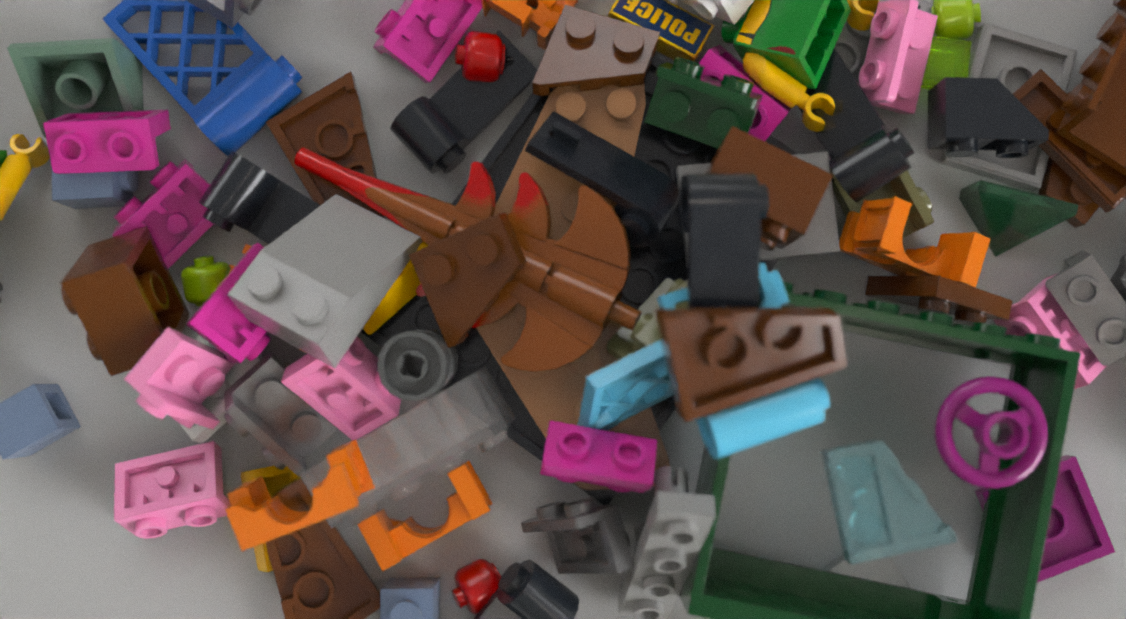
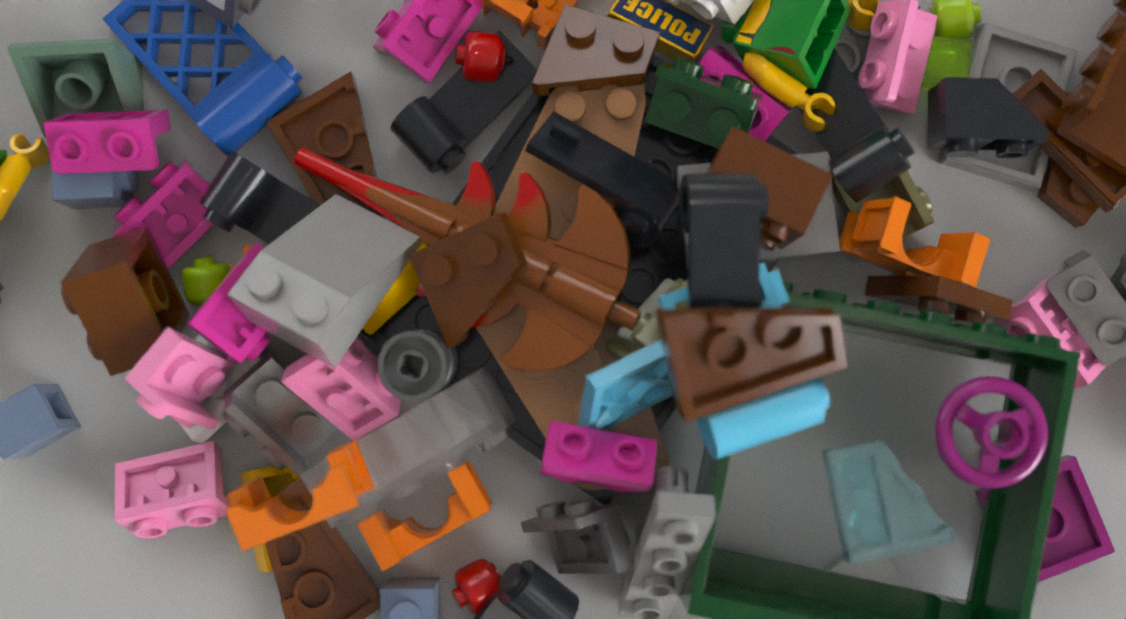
(1011, 214): clear green slope -> none

